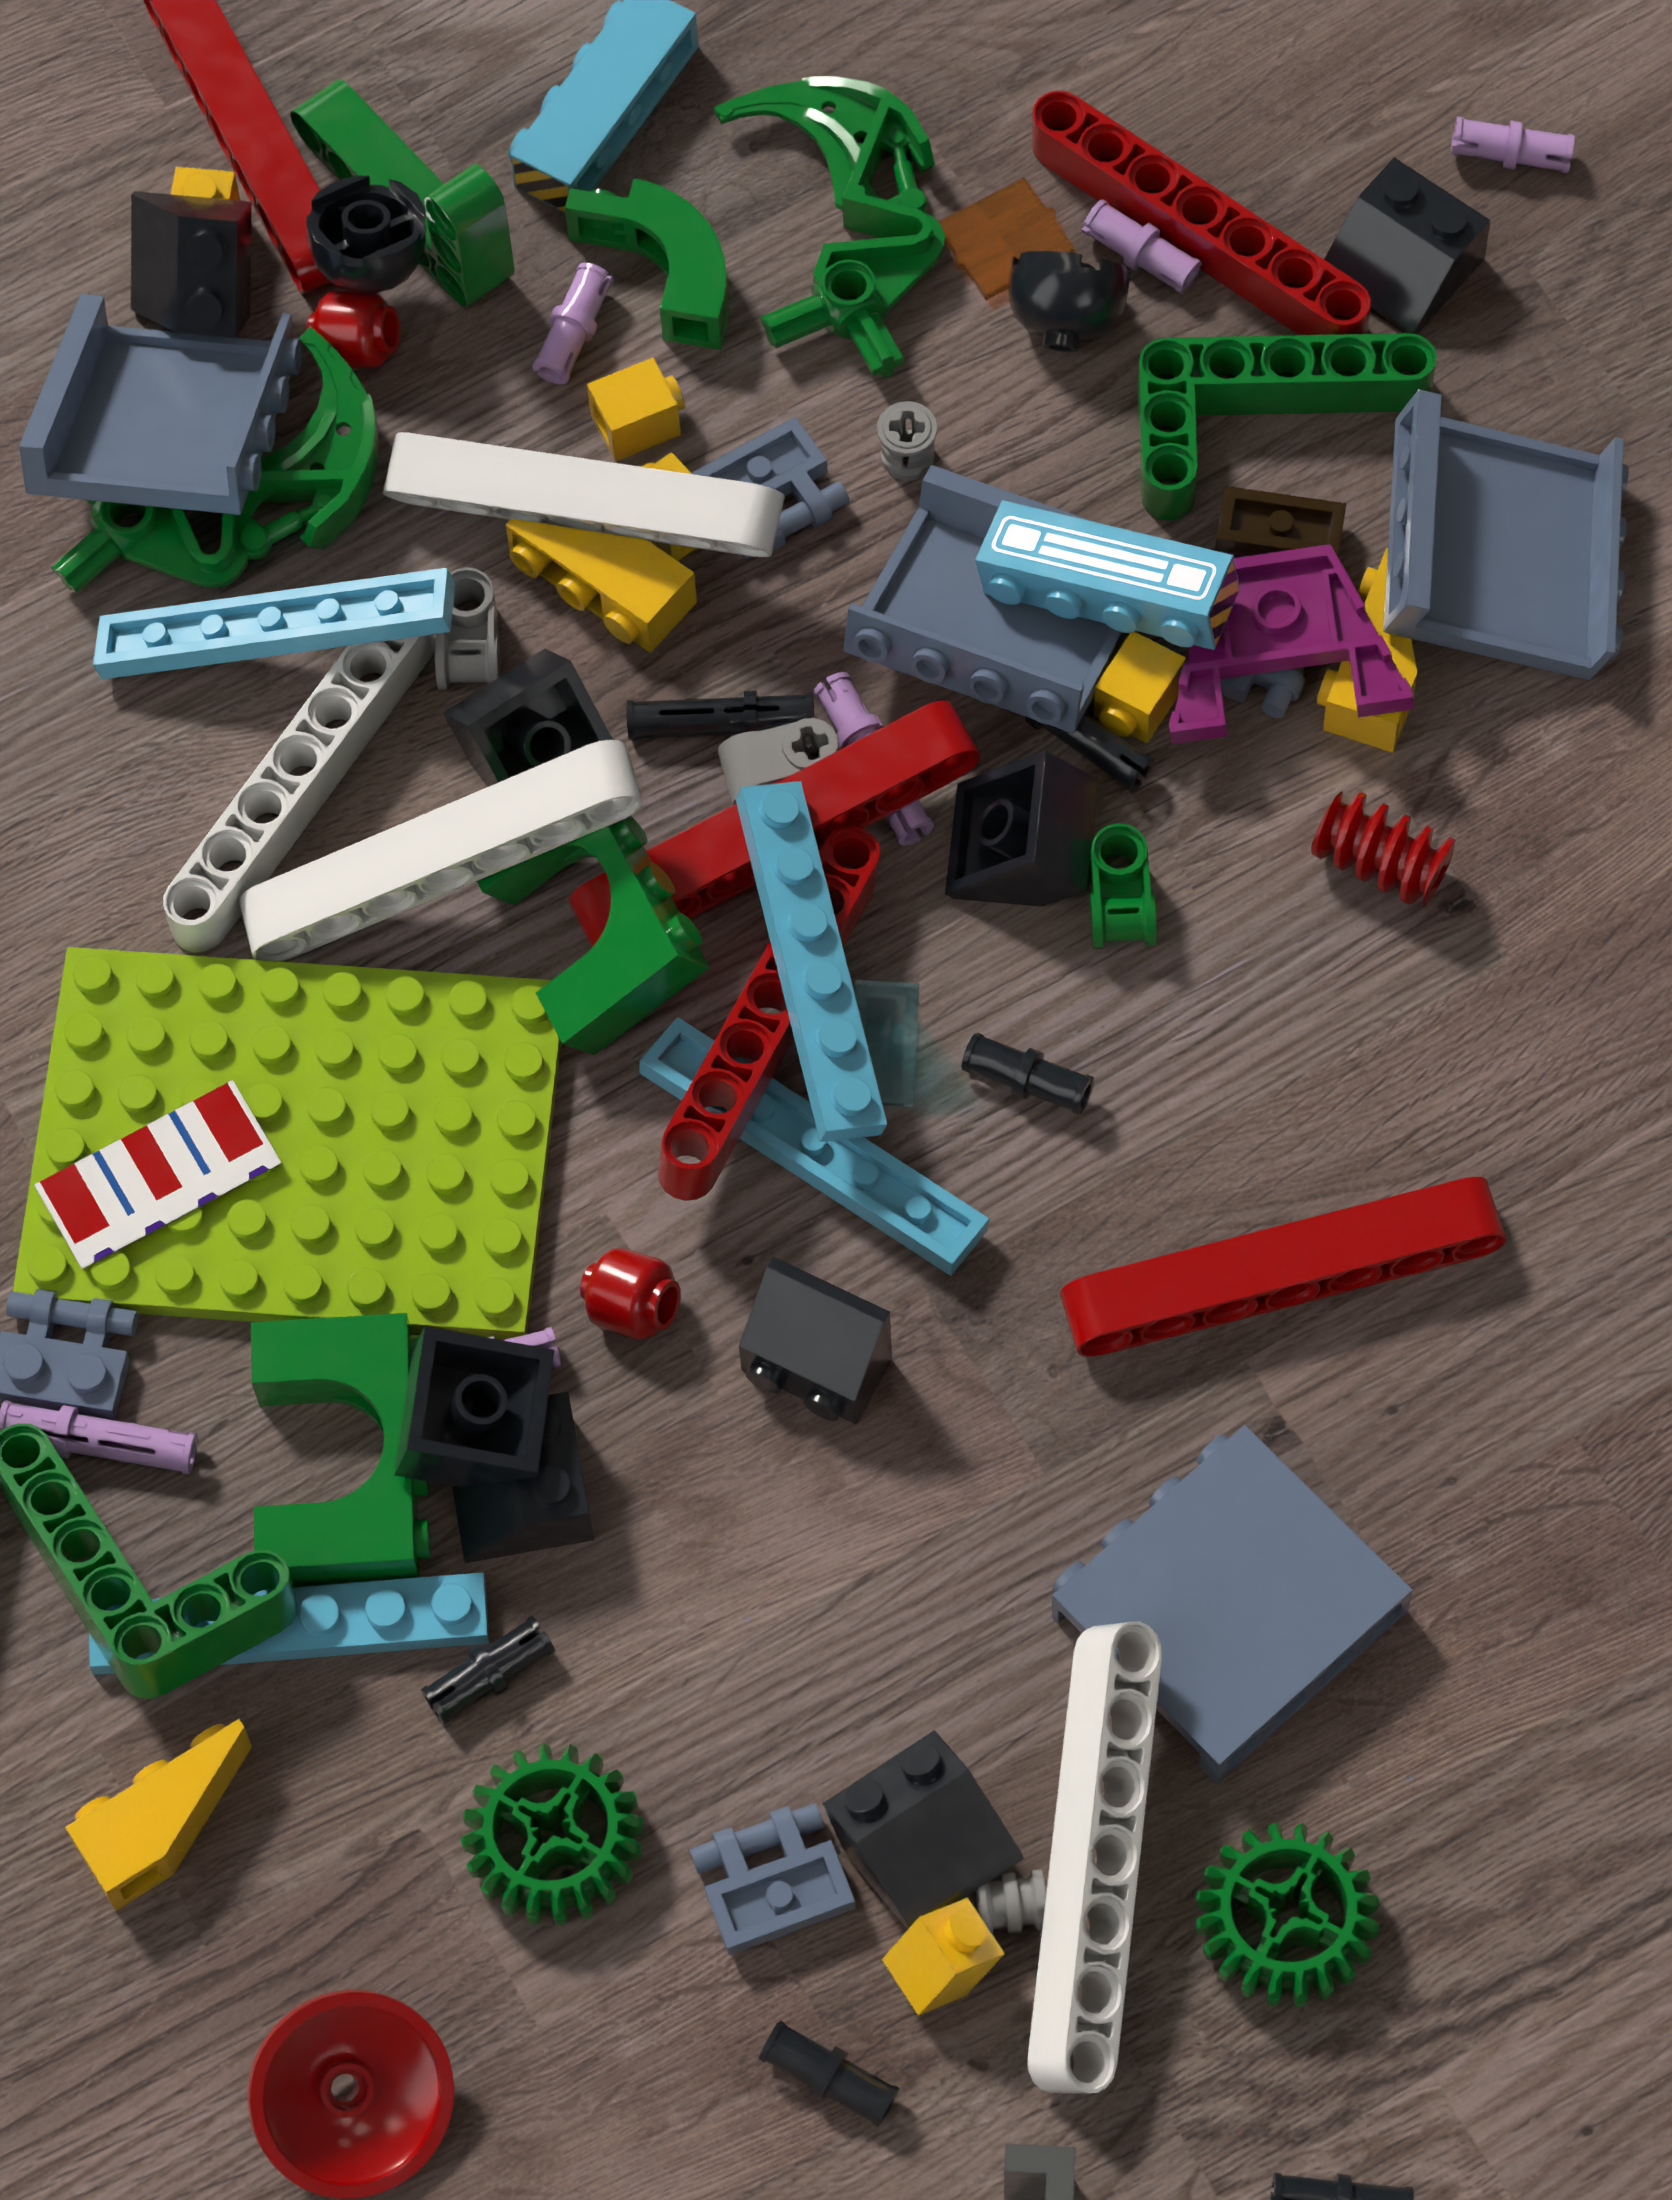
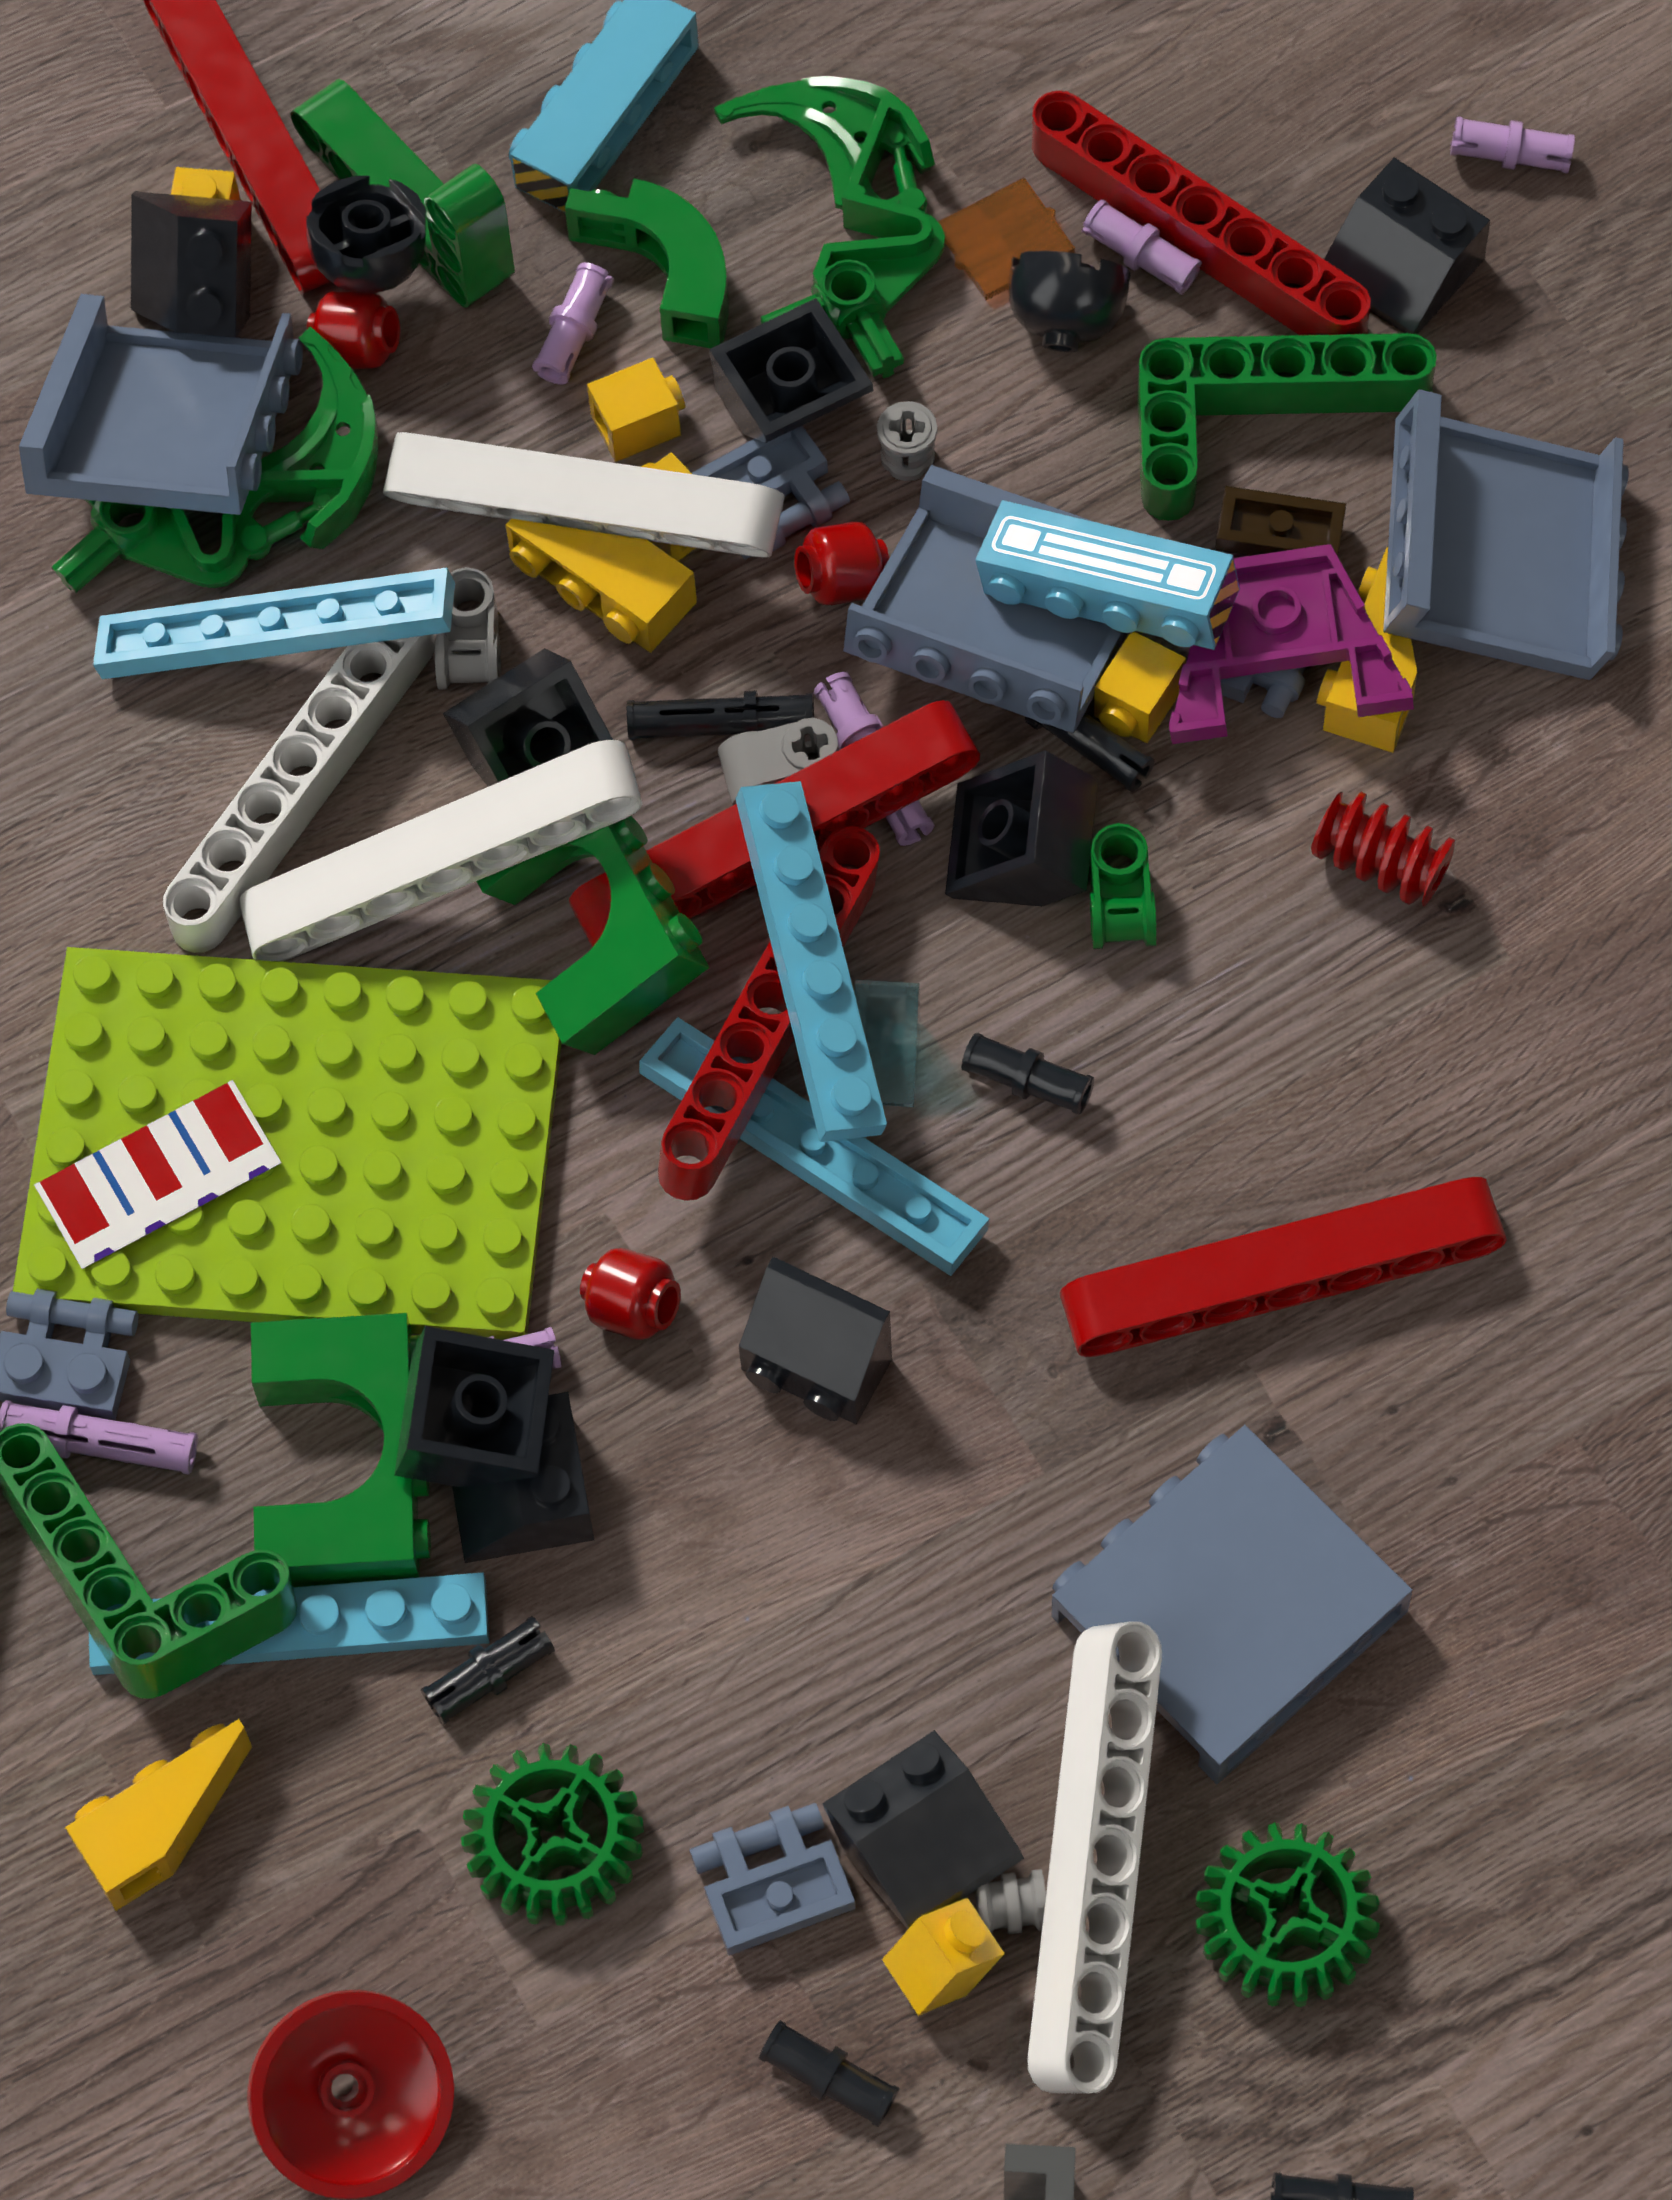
(787, 372): none -> black slope
(840, 563): none -> red head

